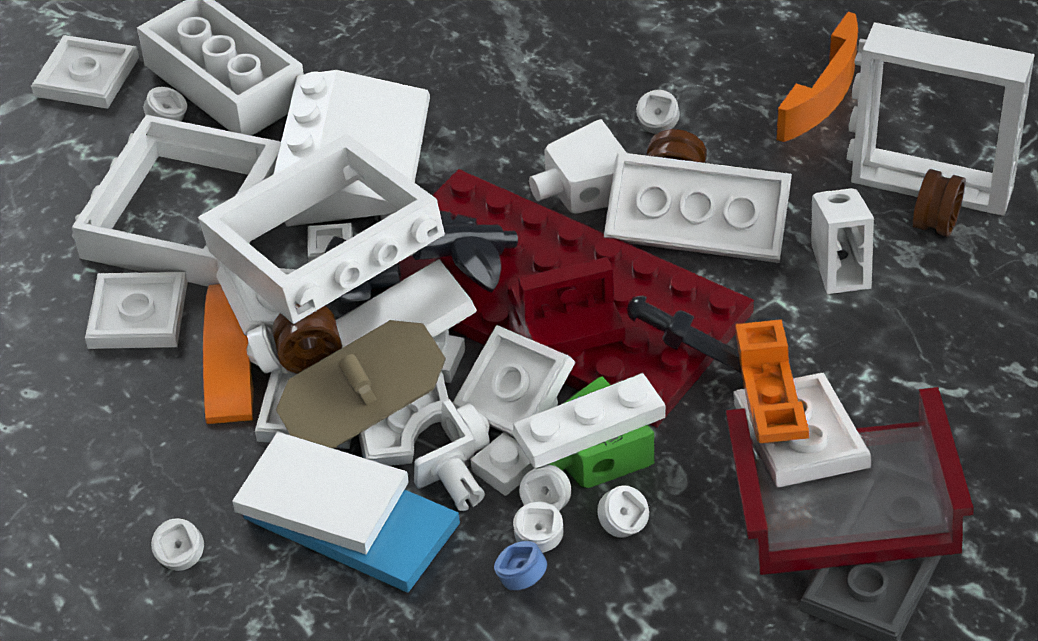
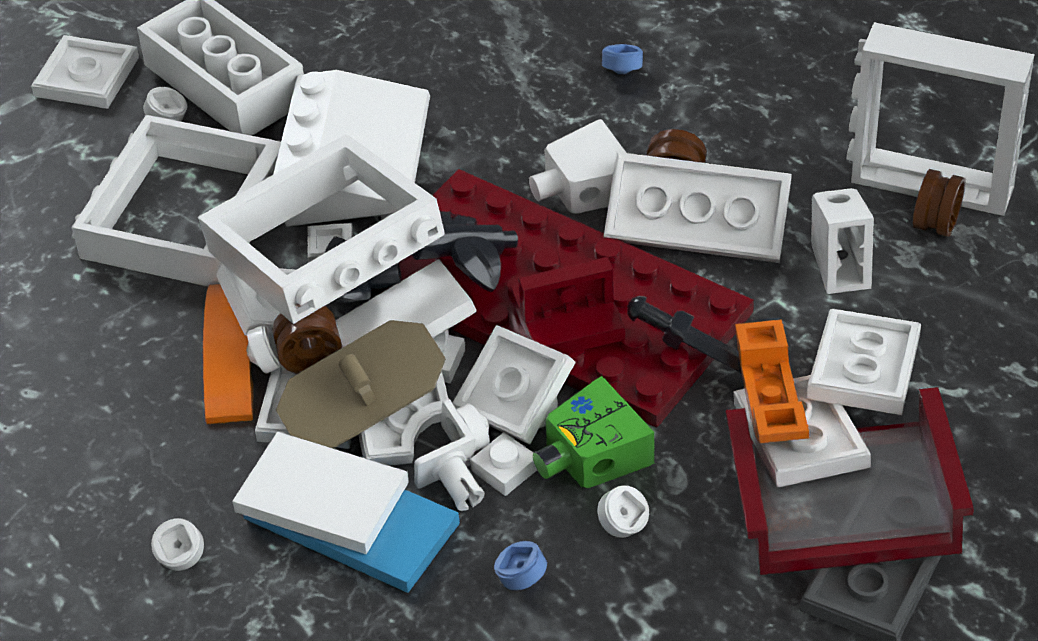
(136, 310): white tile -> none
(539, 524): white tile -> none
(546, 485): white tile -> none
(588, 420): white plate -> none
(622, 58): none -> medium blue tile
(657, 111): white tile -> none
(809, 106): orange slope -> none
(864, 361): none -> white tile

